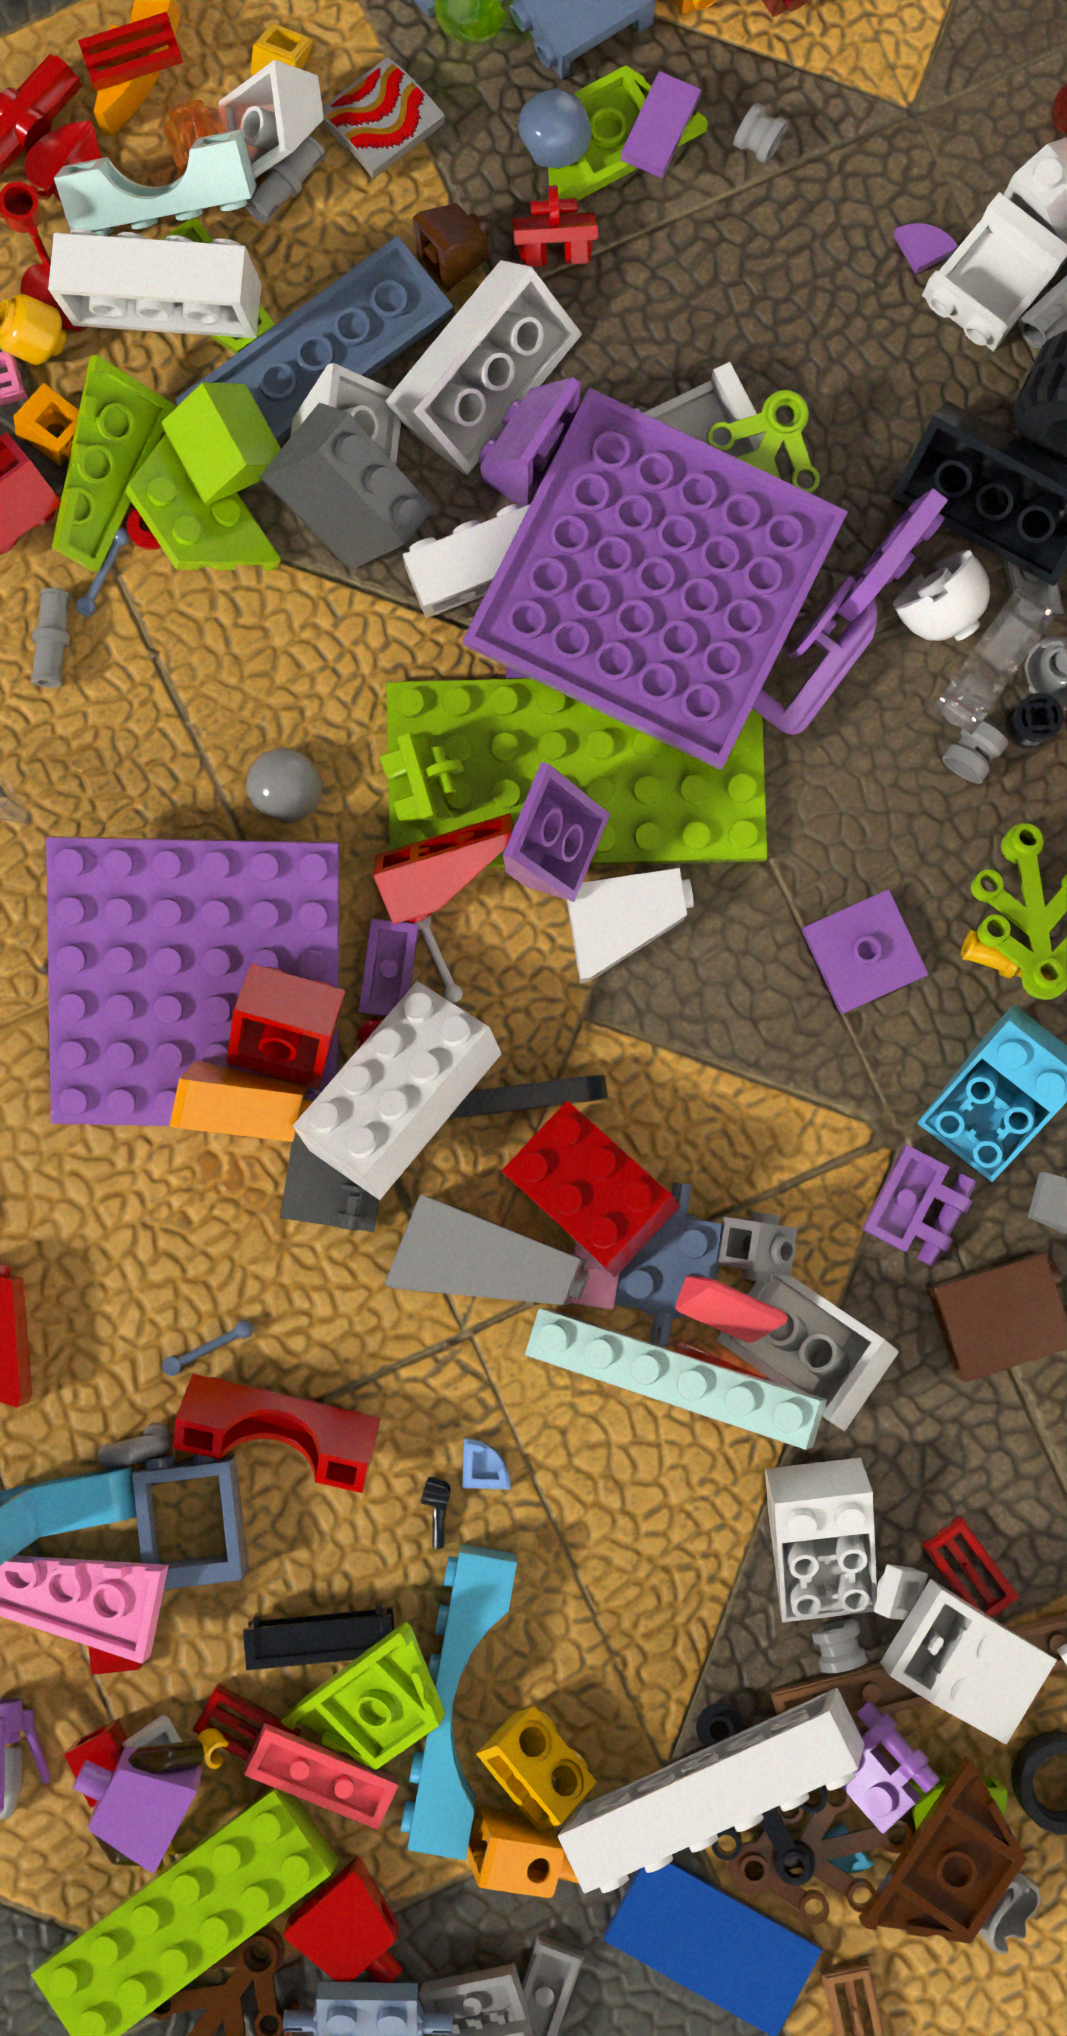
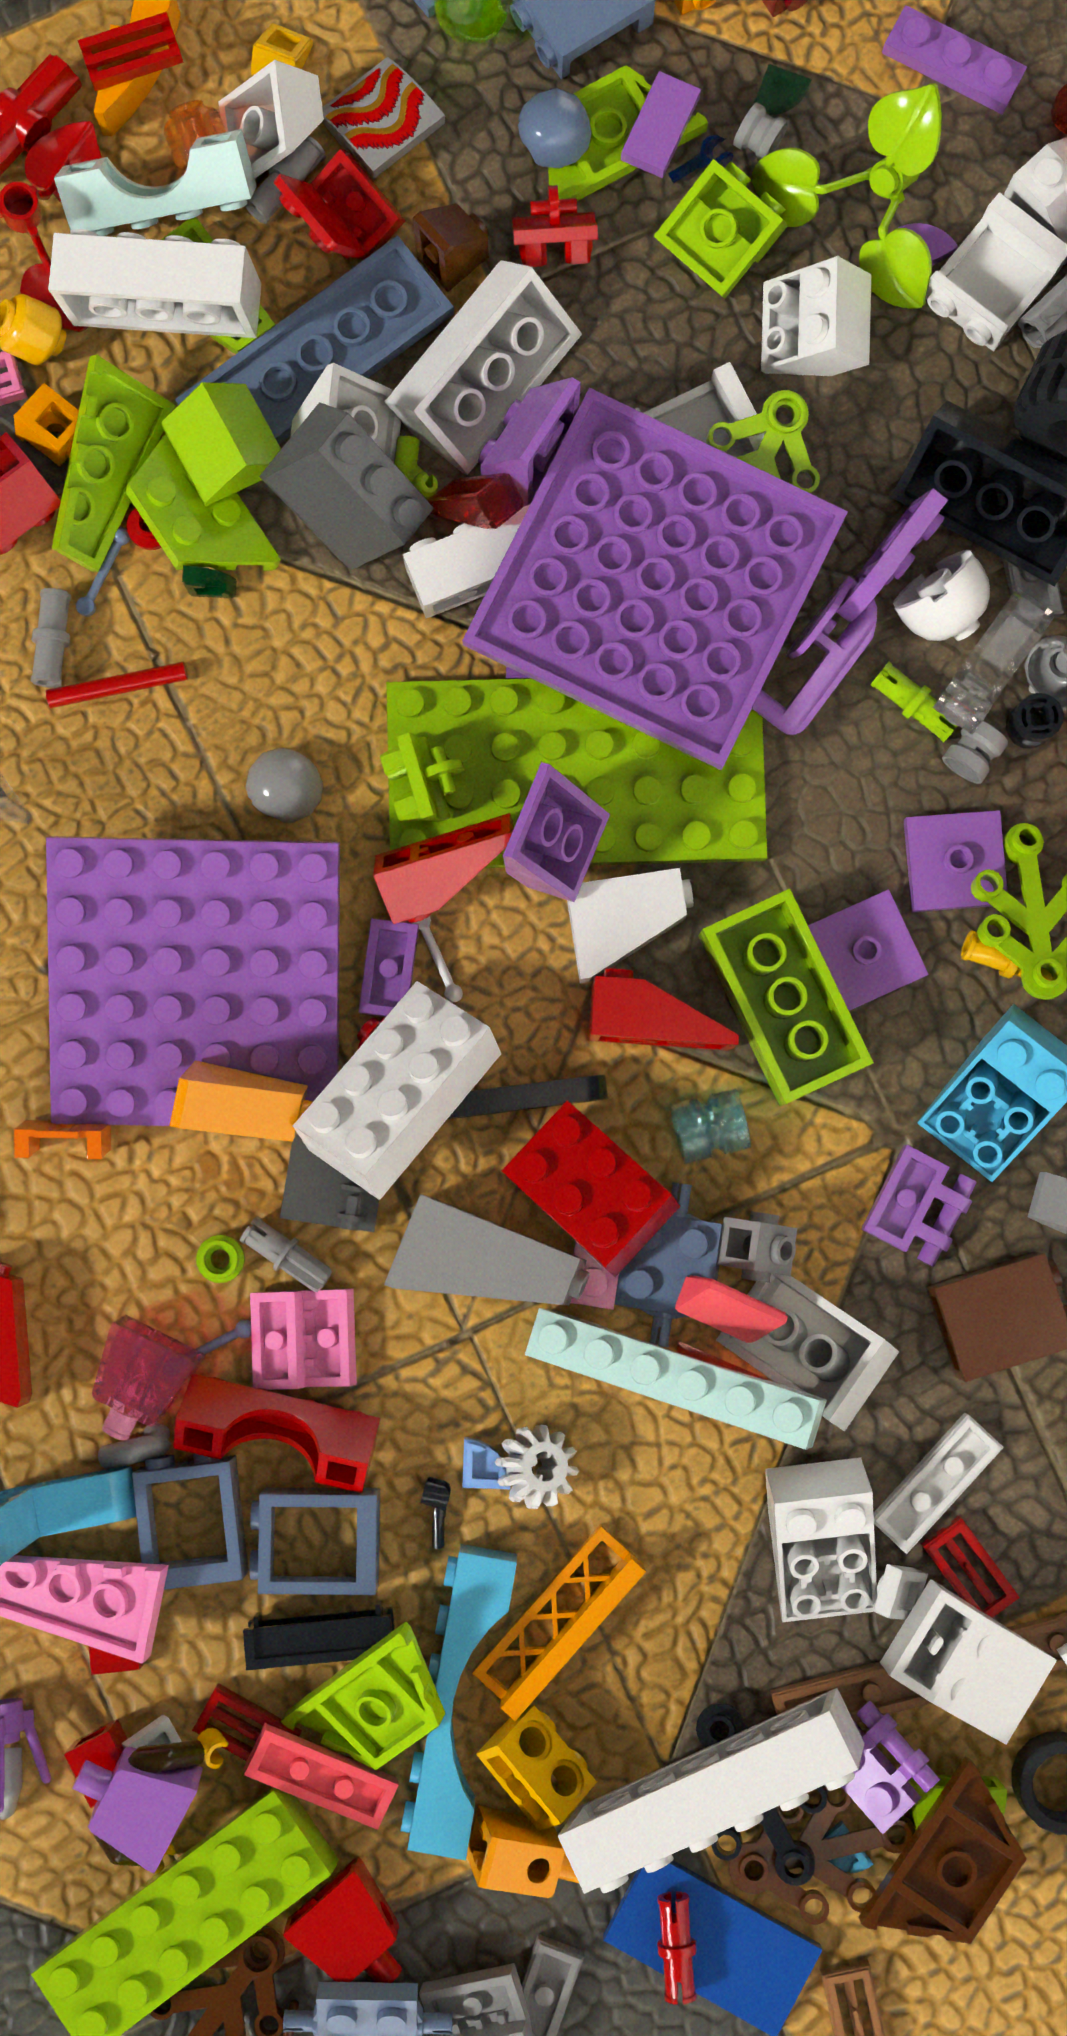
(29, 1132): none -> orange piece
(116, 684): none -> red bar
(141, 1375): none -> clear pink torso
(205, 1258): none -> lime plate
(208, 582): none -> dark green tile
(284, 1025): red slope -> none
(286, 1254): none -> light grey axle
(303, 1339): none -> bright pink slope
(342, 208): none -> red bracket
(368, 1541): none -> sand blue window
(406, 460): none -> lime arm
(478, 500): none -> clear red slope
(549, 1477): none -> white gear
(572, 1634): none -> light orange fence
(643, 1014): none -> red slope
(676, 1948): none -> red pin
(702, 158): none -> clear blue hand
(710, 1126): none -> clear light blue wheel
(722, 227): none -> lime plate
(781, 90): none -> clear green tile
(785, 997): none -> lime brick
(817, 320): none -> white slope
(839, 1646): light grey wheel -> none
(908, 133): none -> lime plant
(913, 700): none -> lime pin
(936, 1482): none -> white tile
(947, 856): none -> medium lavender plate
(954, 59): none -> medium lavender plate
(1011, 1913): light grey hair -> none

